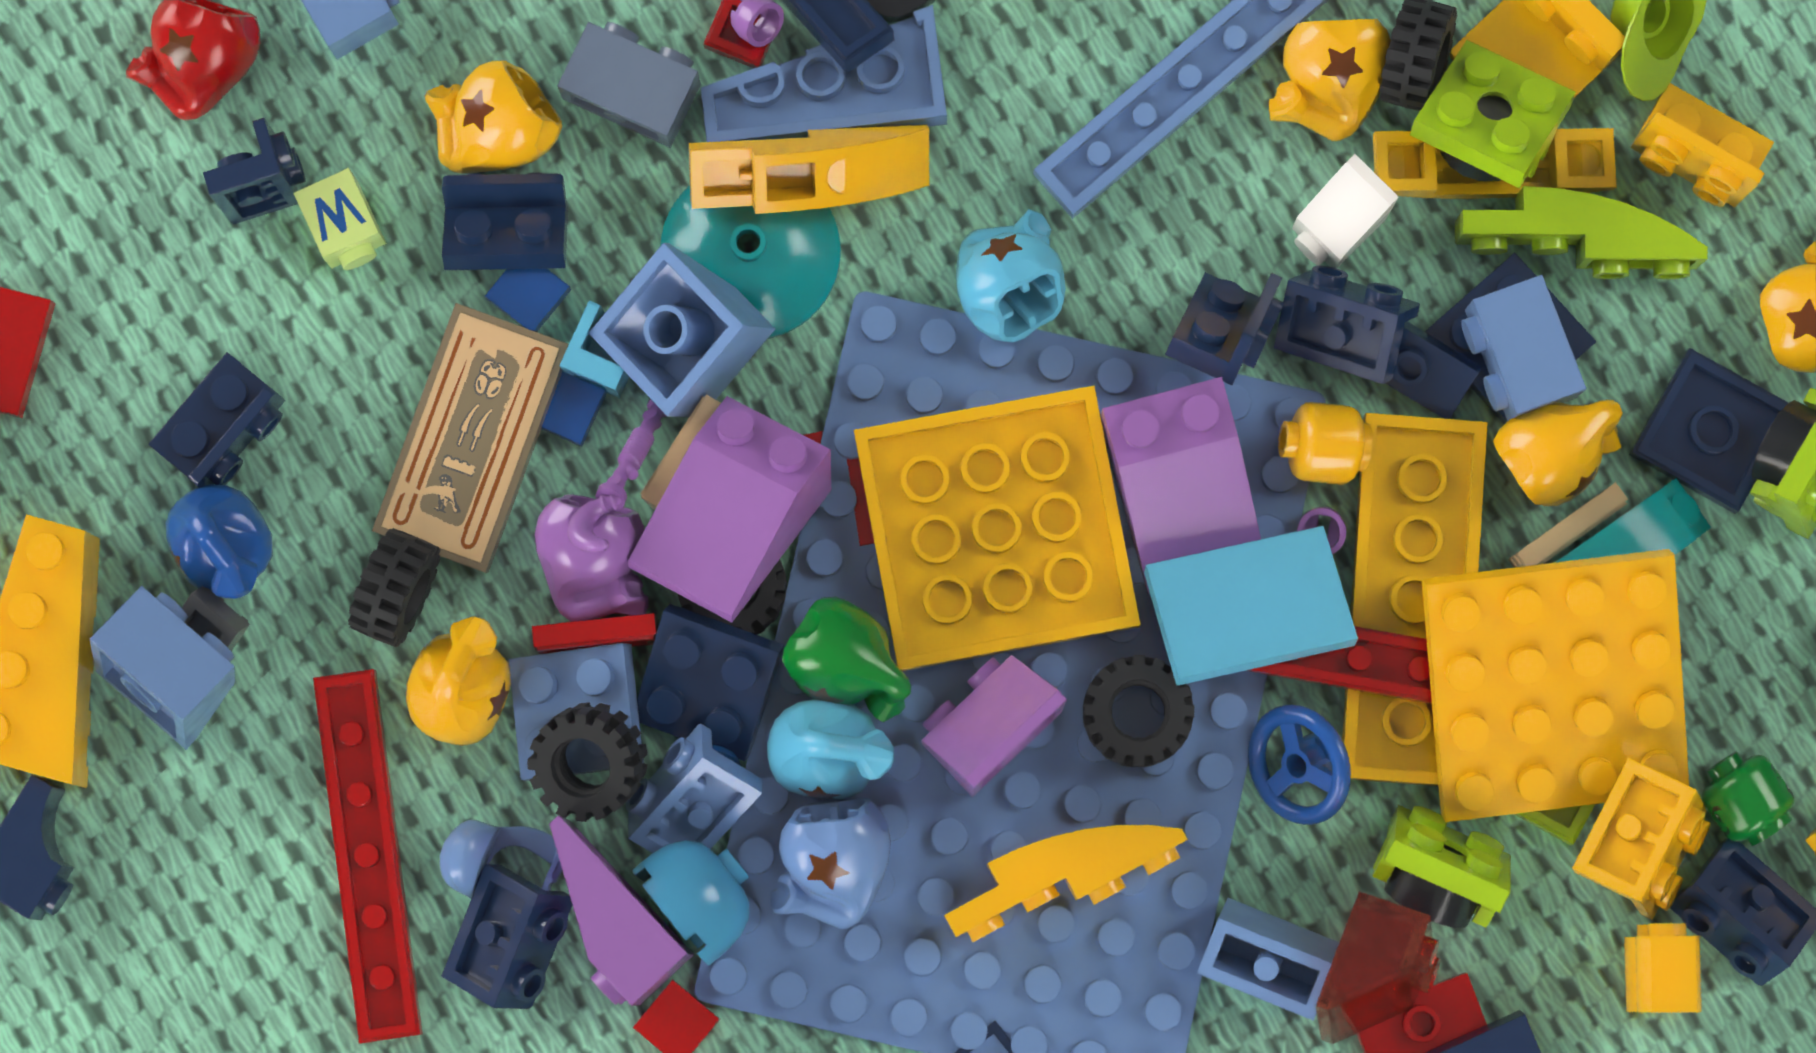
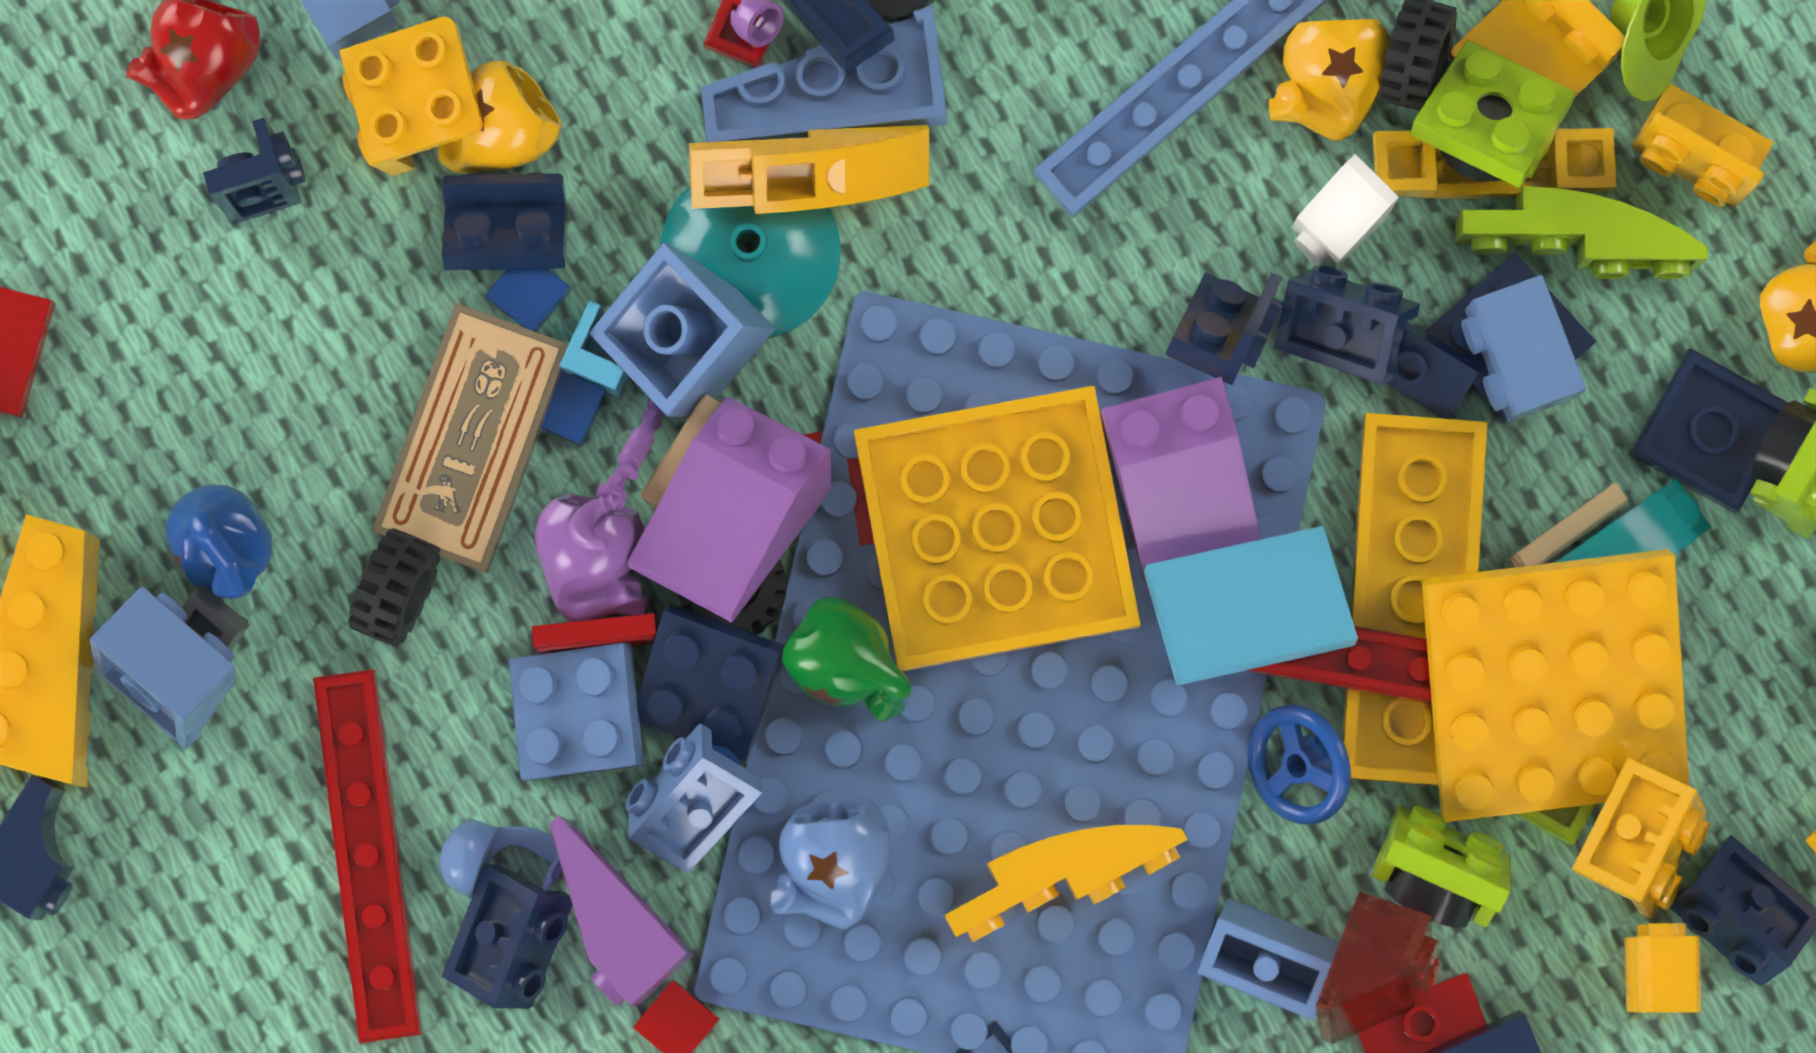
(219, 423): dark blue bracket -> none
(340, 220): yellowish green brick -> none
(410, 93): none -> yellow bracket
(459, 684): yellow piece -> none
(563, 786): black tyre -> none
(630, 82): sand blue brick -> none
(698, 894): dark azure cylinder -> none
(827, 750): medium azure piece -> none
(991, 723): medium lavender slope -> none
(1010, 278): medium azure piece -> none
(1110, 739): black tyre -> none
(1326, 443): yellow head -> none
(1337, 527): medium lavender hinge -> none
(1559, 448): yellow piece -> none
(1747, 798): green head -> none

